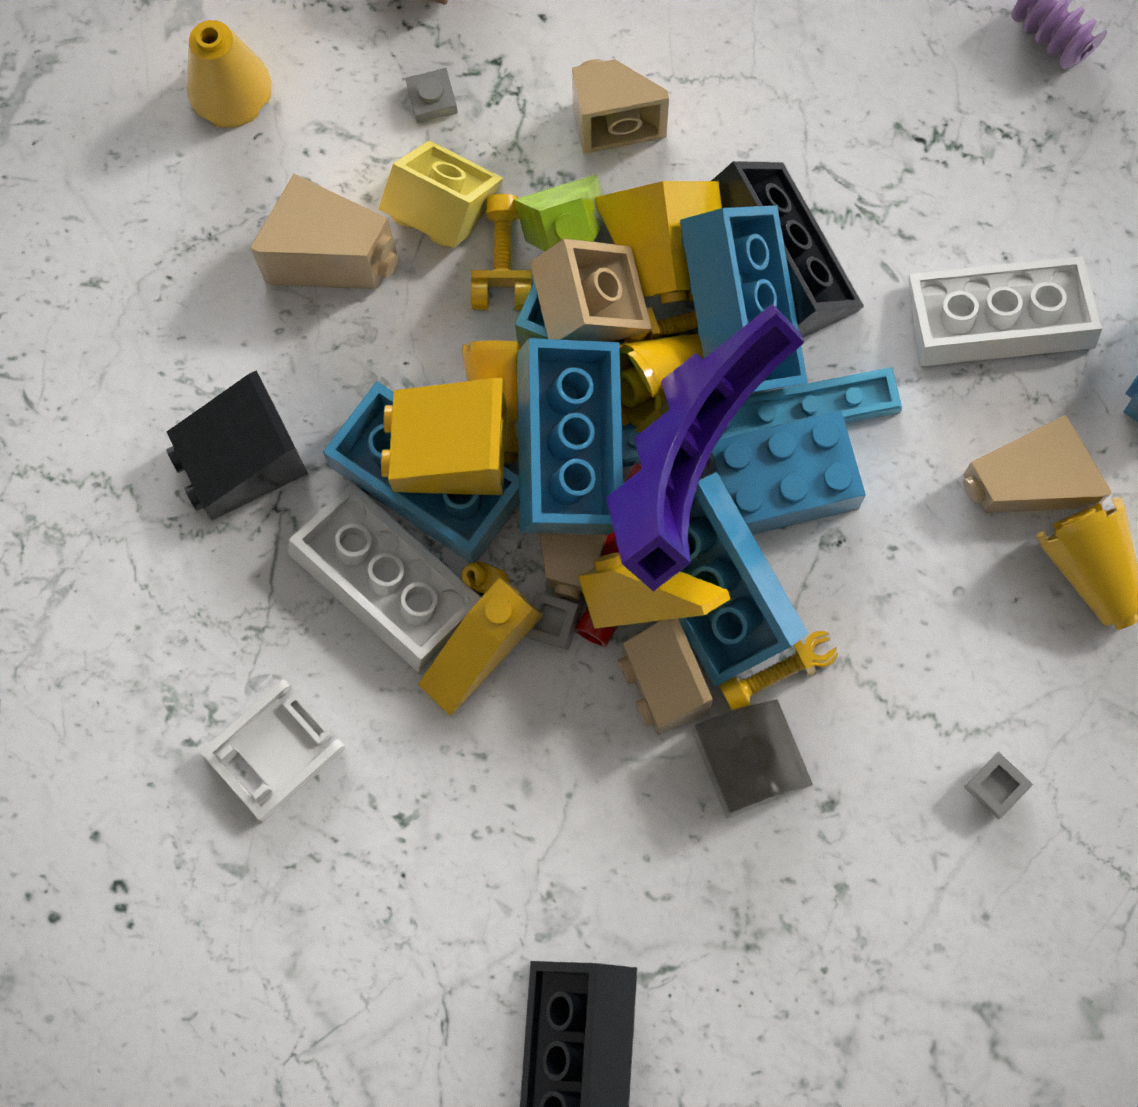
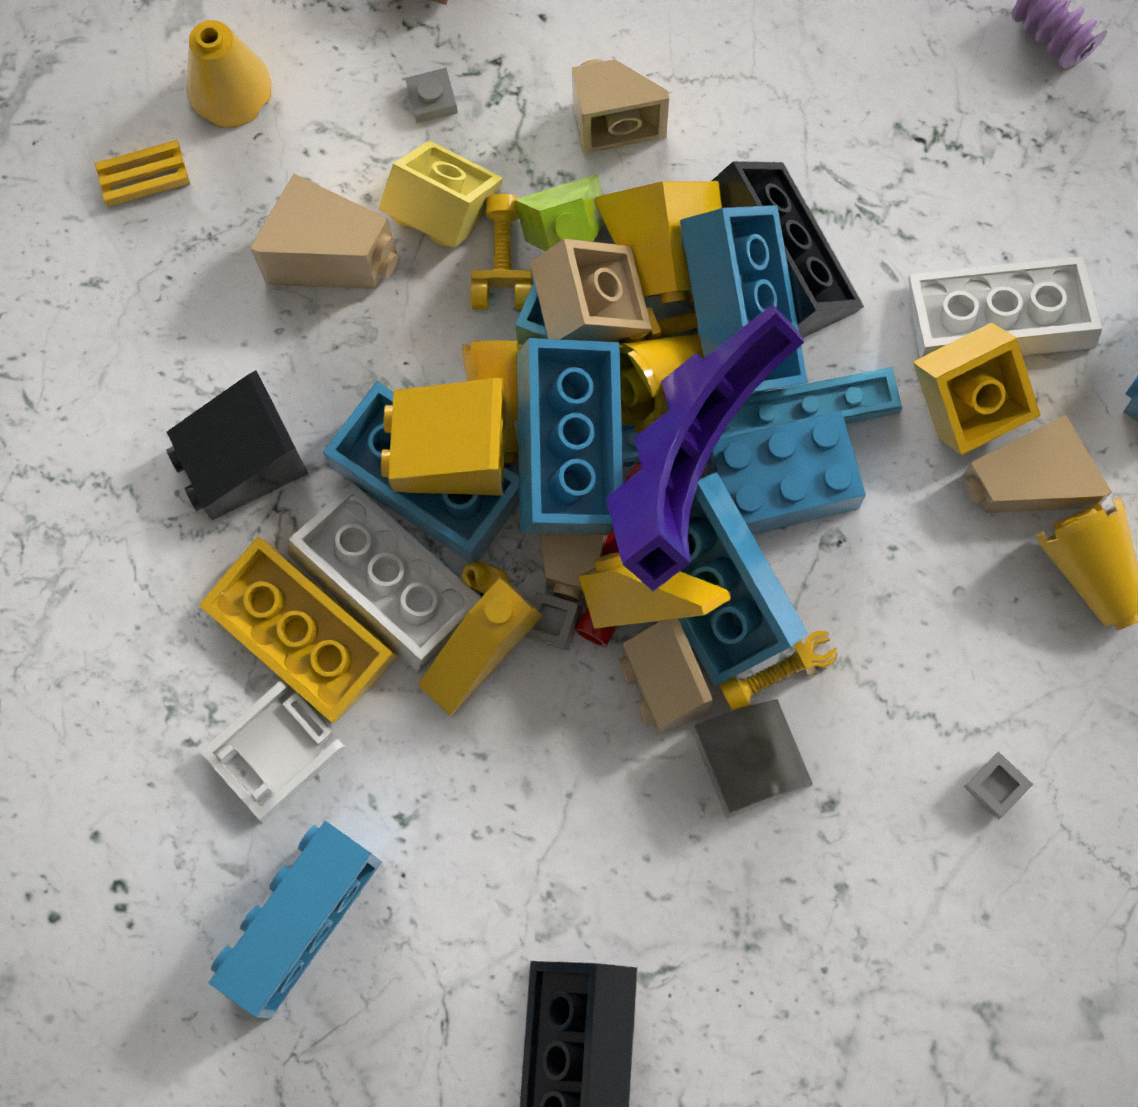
(141, 166): none -> yellow tile
(294, 921): none -> dark azure brick
(298, 630): none -> yellow slope
(977, 388): none -> yellow brick

